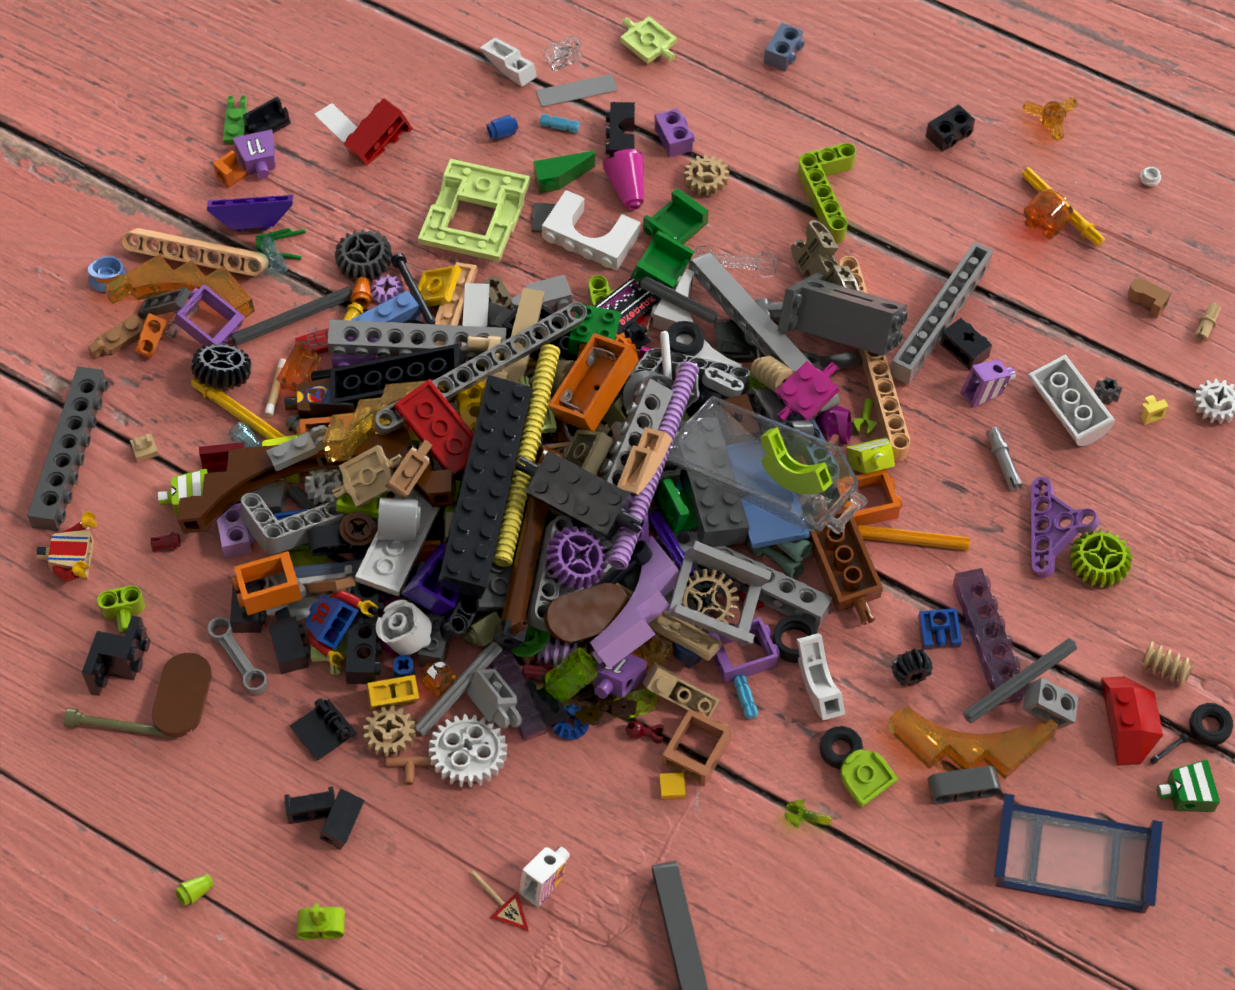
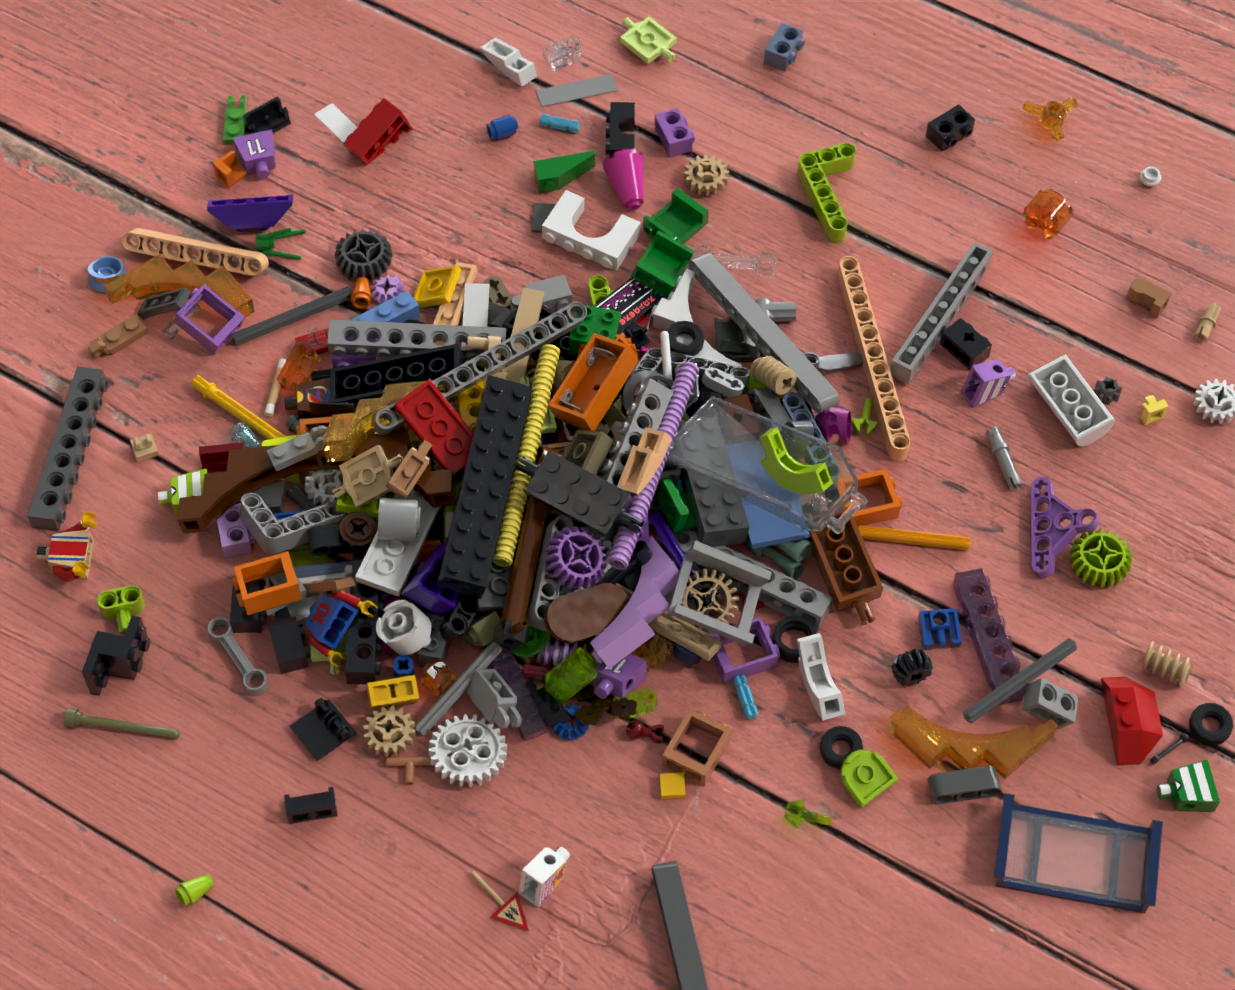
(150, 335): orange leg -> none
(166, 542): dark red pin -> none
(181, 694): reddish brown tile -> none
(221, 366): black gear -> none
(277, 261): clear light blue plate -> none
(320, 923): lime beam -> none
(341, 819): black hinge -> none
(353, 311): yellow pin -> none
(399, 261): black bar -> none
(482, 187): yellowish green piece -> none
(678, 299): dark grey axle -> none
(679, 690): tan slope -> none
(807, 391): dark pink plate -> none
(817, 256): dark tan piece -> none
(843, 315): dark grey brick -> none
(874, 456): neon yellow torso -> none
(1087, 230): yellow axle -> none

